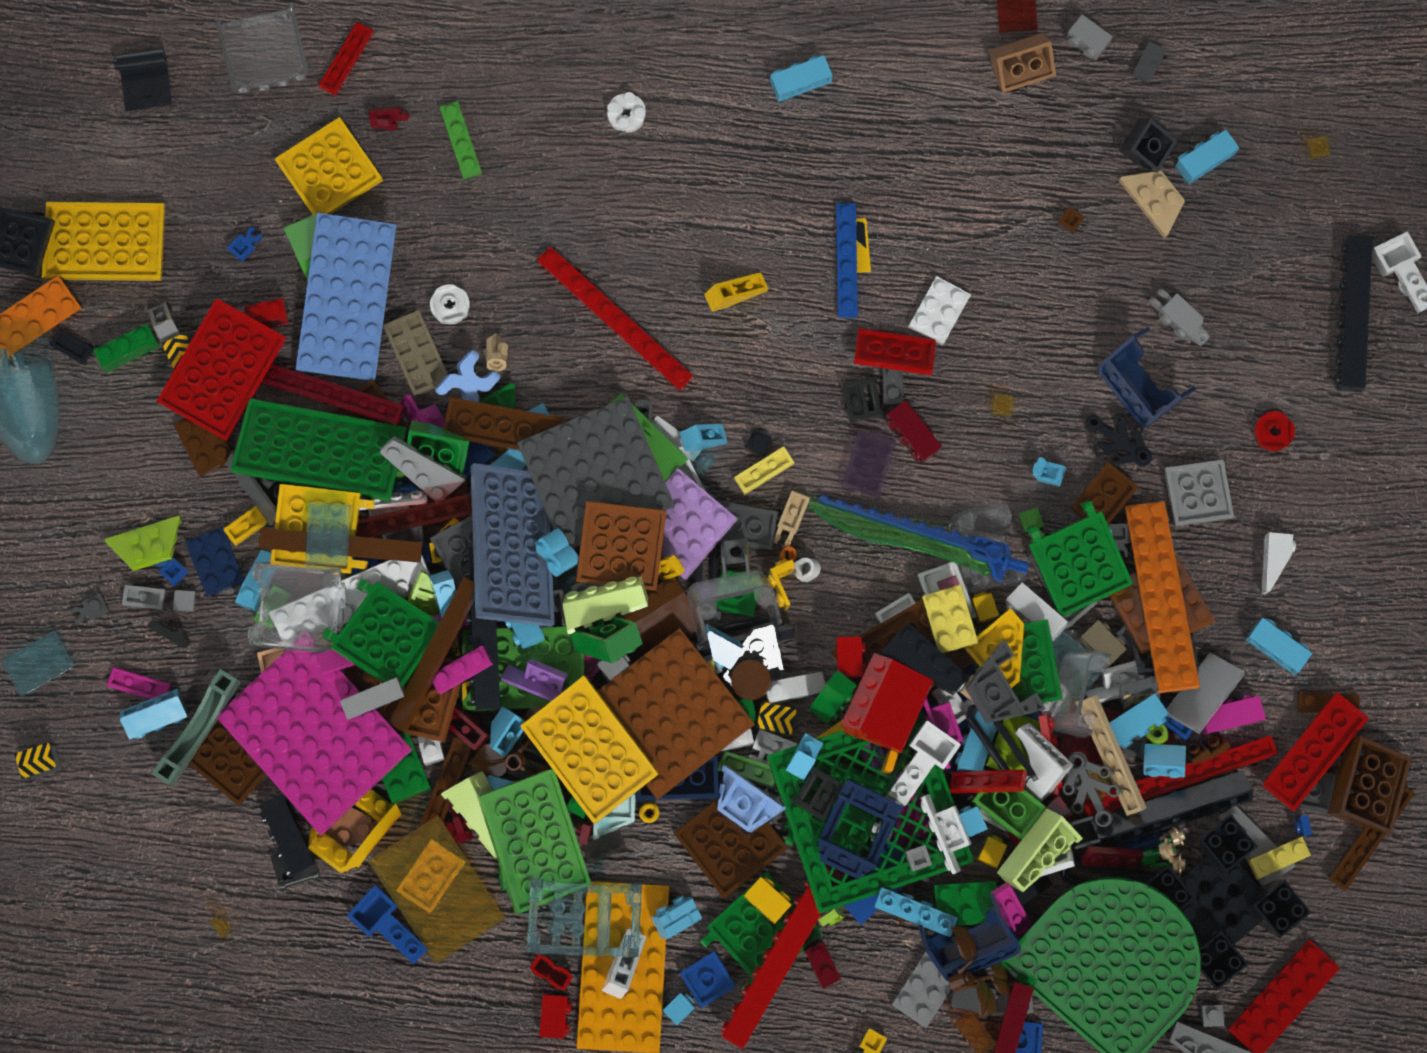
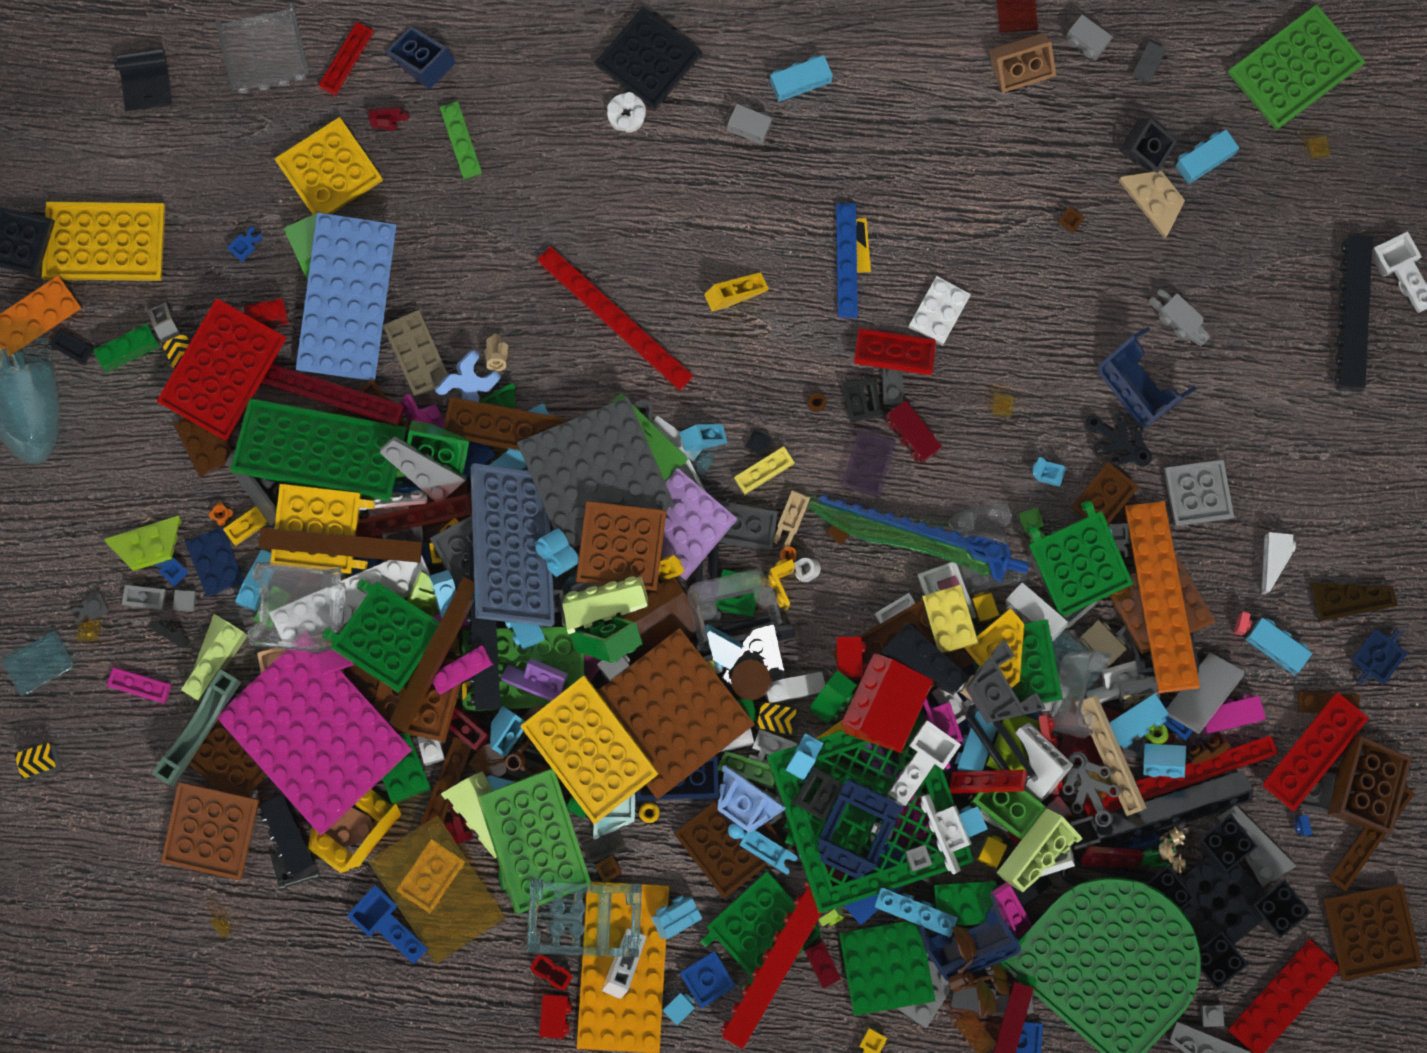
(88, 631): none -> clear yellow plate
(153, 714): medium azure brick -> none
(210, 830): none -> dark orange plate
(214, 514): none -> orange plate
(217, 651): none -> yellowish green wedge
(328, 534): clear light blue plate -> none
(372, 698): light grey tile -> none
(421, 57): none -> dark blue slope
(440, 298): white plate -> none
(584, 831): dark red plate -> none
(608, 869): none -> reddish brown plate
(648, 58): none -> black plate
(728, 558): dark grey piece -> none
(749, 123): none -> light grey brick
(762, 847): none -> medium azure plate
(767, 899): yellow brick -> none
(816, 396): none -> reddish brown plate
(837, 535): none -> reddish brown tile
(886, 968): none -> green plate
(889, 762): light orange tile -> none
(1243, 623): none -> coral plate
(1279, 858): light yellow plate -> none
(1281, 423): red plate -> none
(1296, 67): none -> bright green plate
(1341, 601): none -> dark brown wing
(1372, 932): none -> reddish brown plate
(1379, 656): none -> dark blue plate

